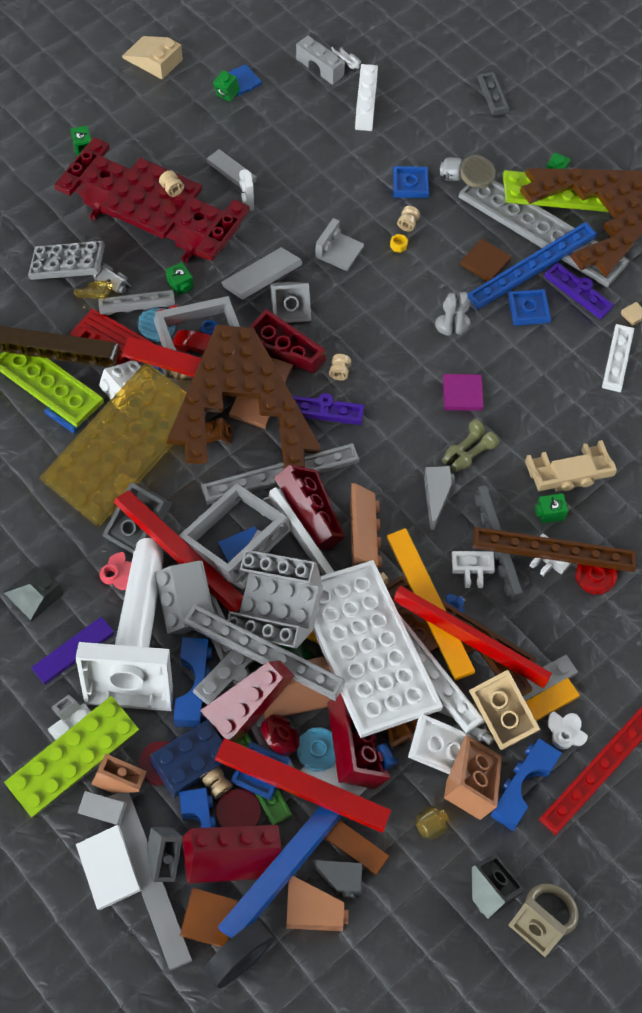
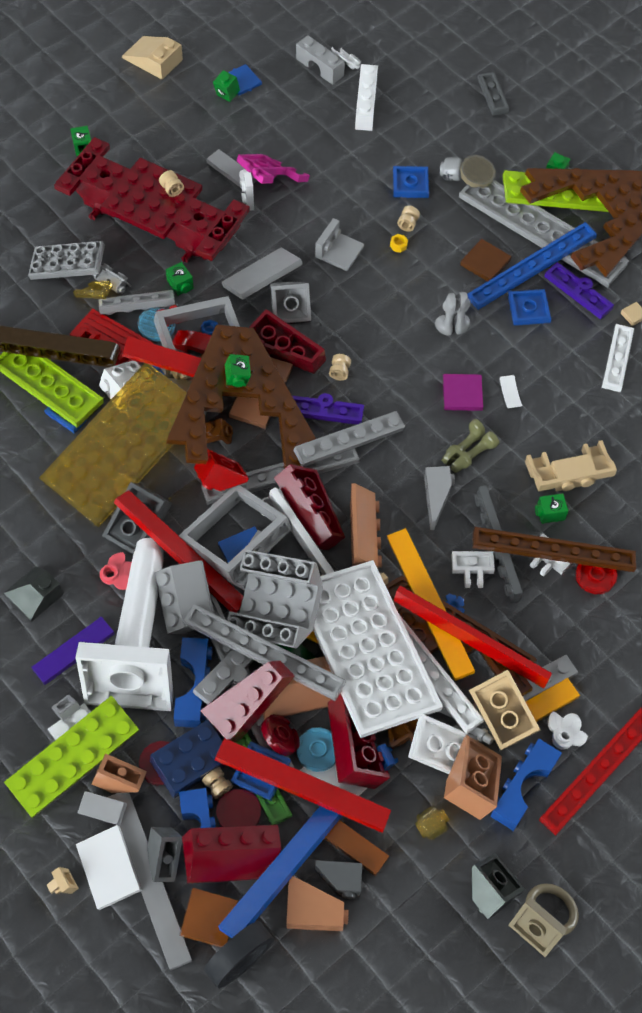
(62, 882): none -> tan tile
(220, 472): none -> red slope
(237, 370): none -> green brick
(265, 168): none -> dark pink wing
(349, 438): none -> light grey plate
(510, 391): none -> white sticker

